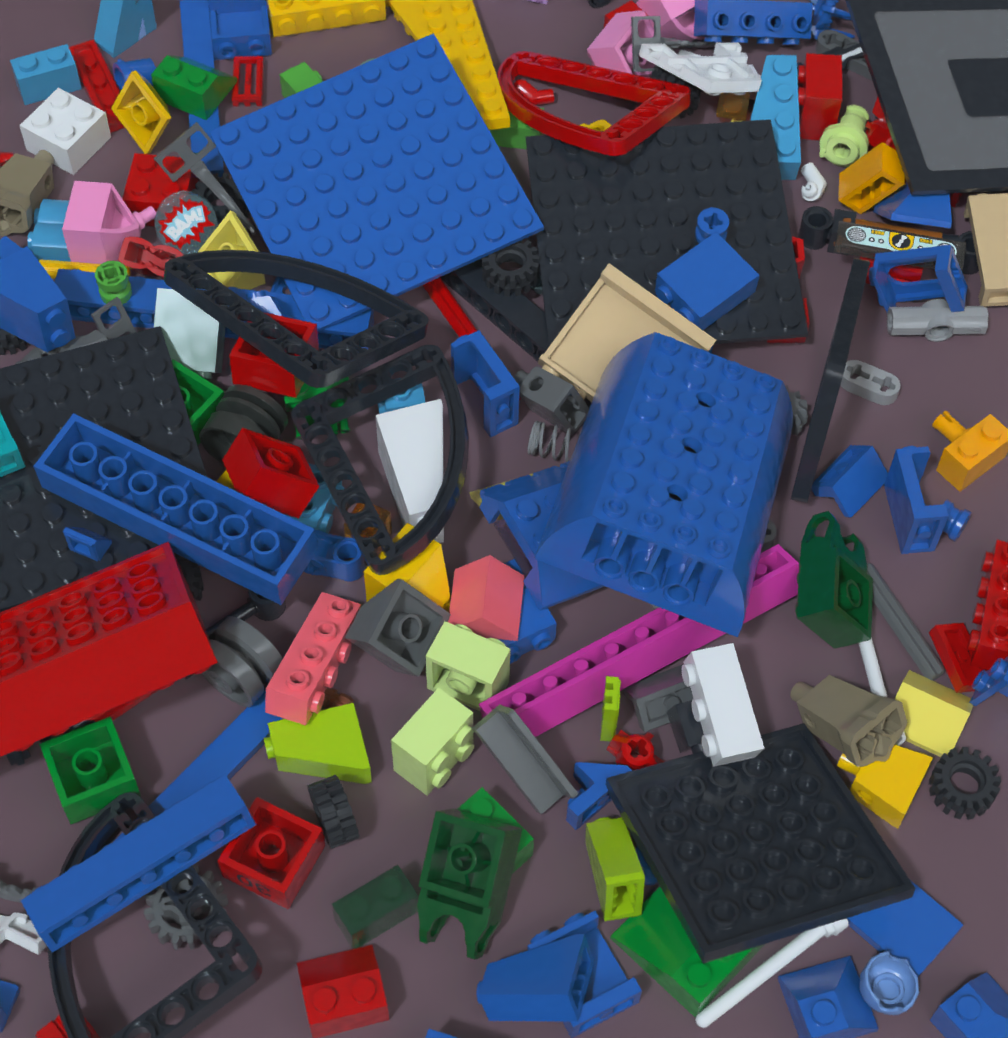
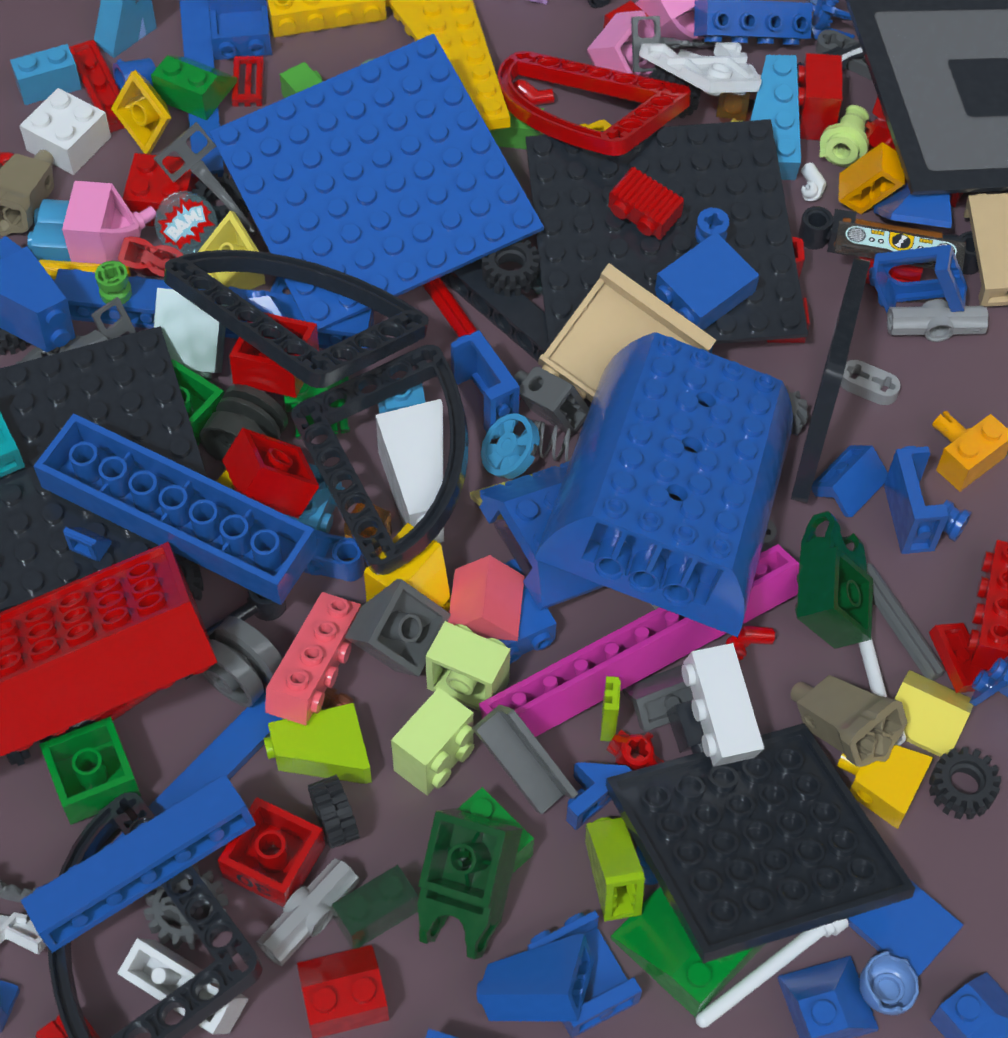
(163, 971): none -> white brick
(307, 912): none -> light grey piece
(512, 451): none -> dark azure piece
(645, 203): none -> red brick
(751, 635): none -> red arm

